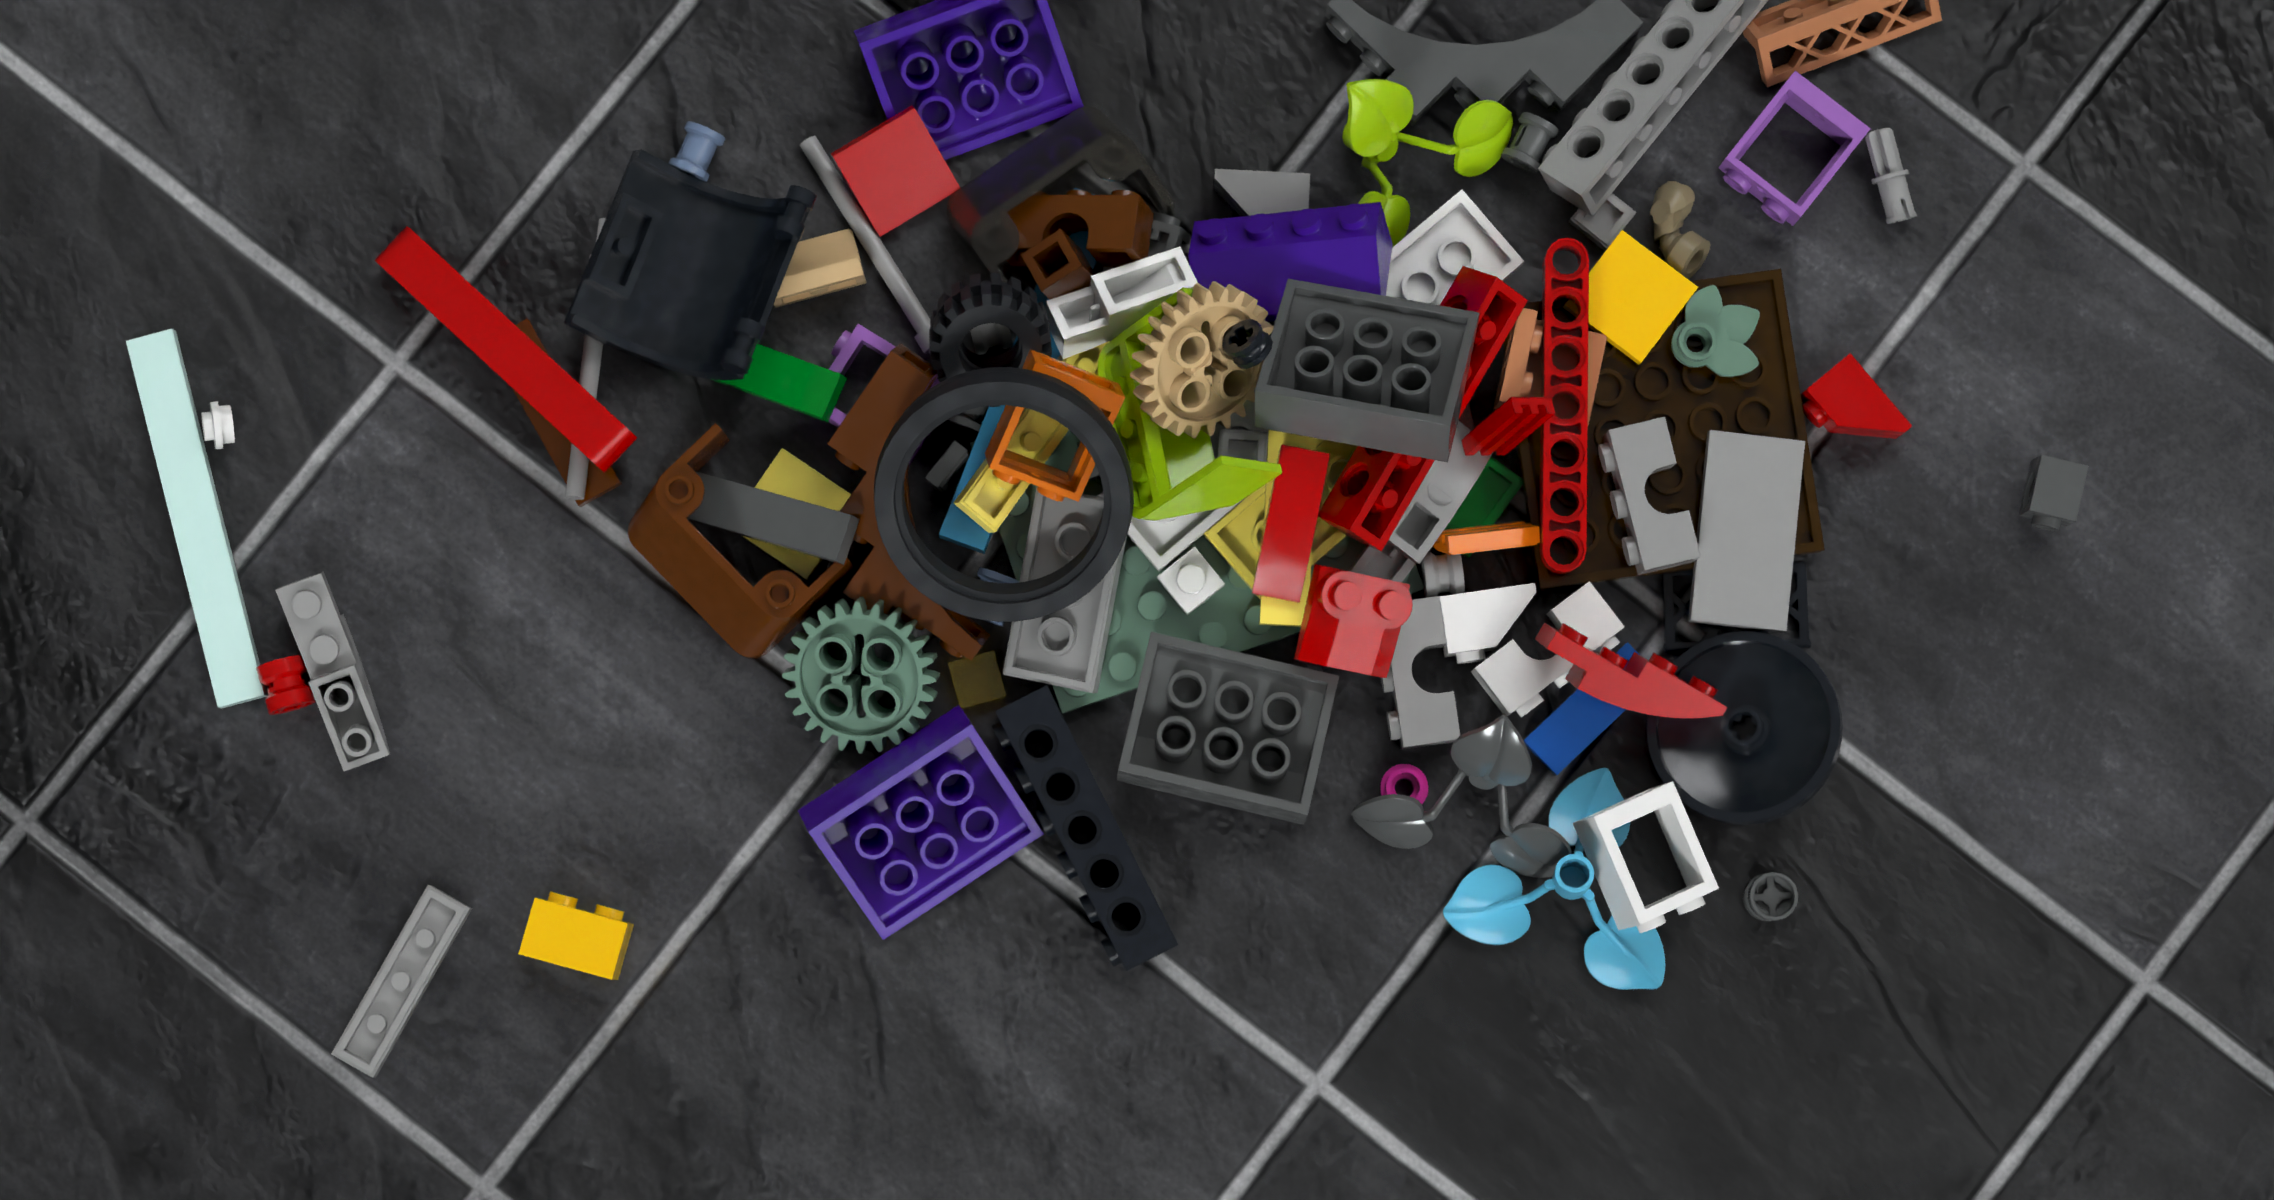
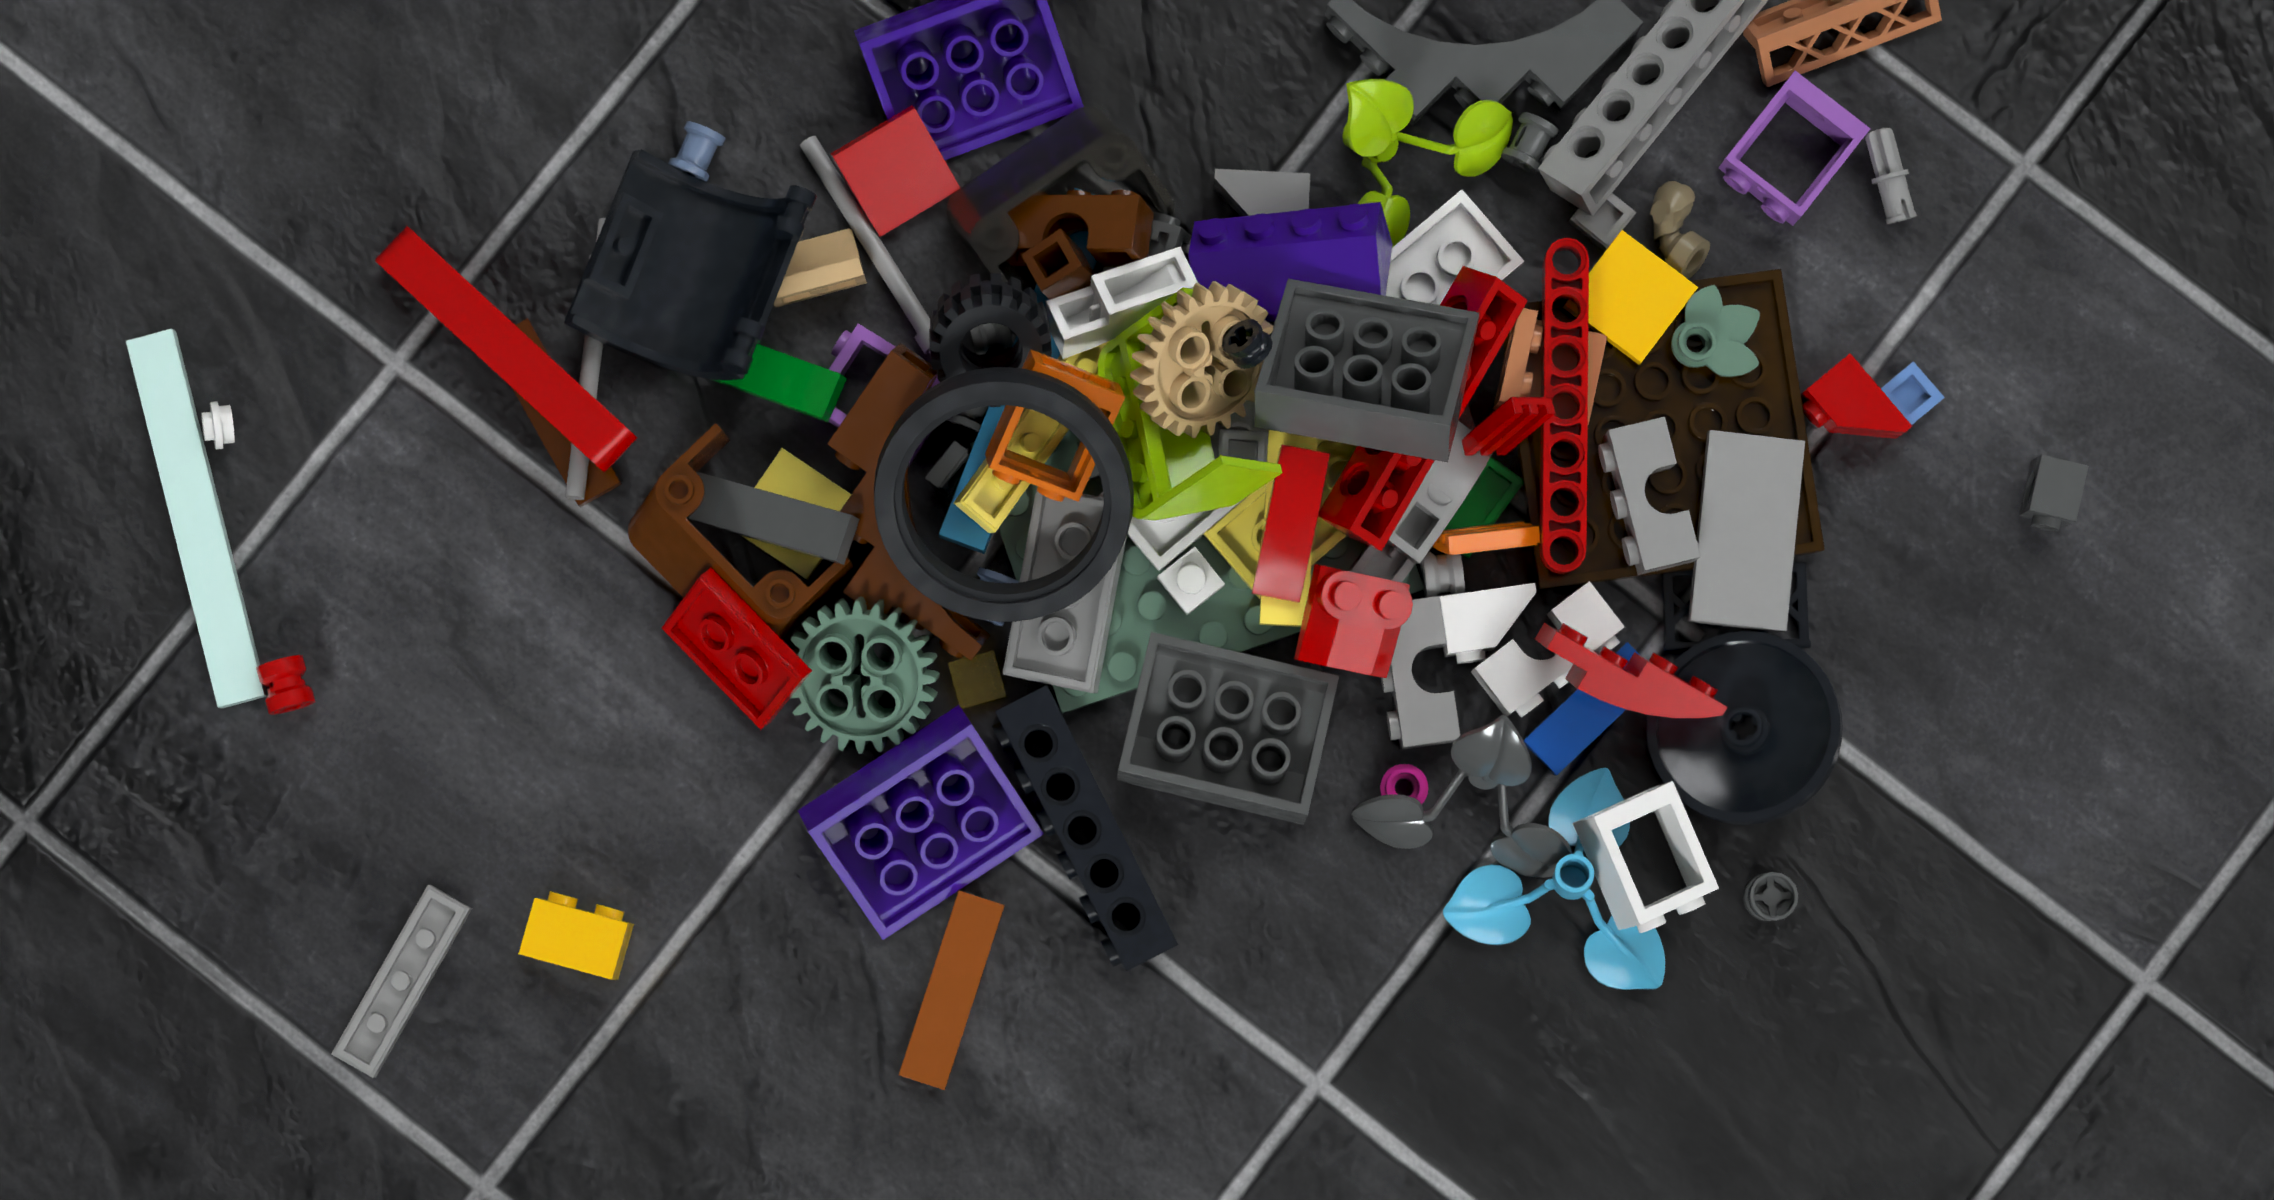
(334, 671): light grey slope -> none
(736, 648): none -> red tile
(951, 990): none -> dark orange tile
(1912, 393): none -> medium blue plate

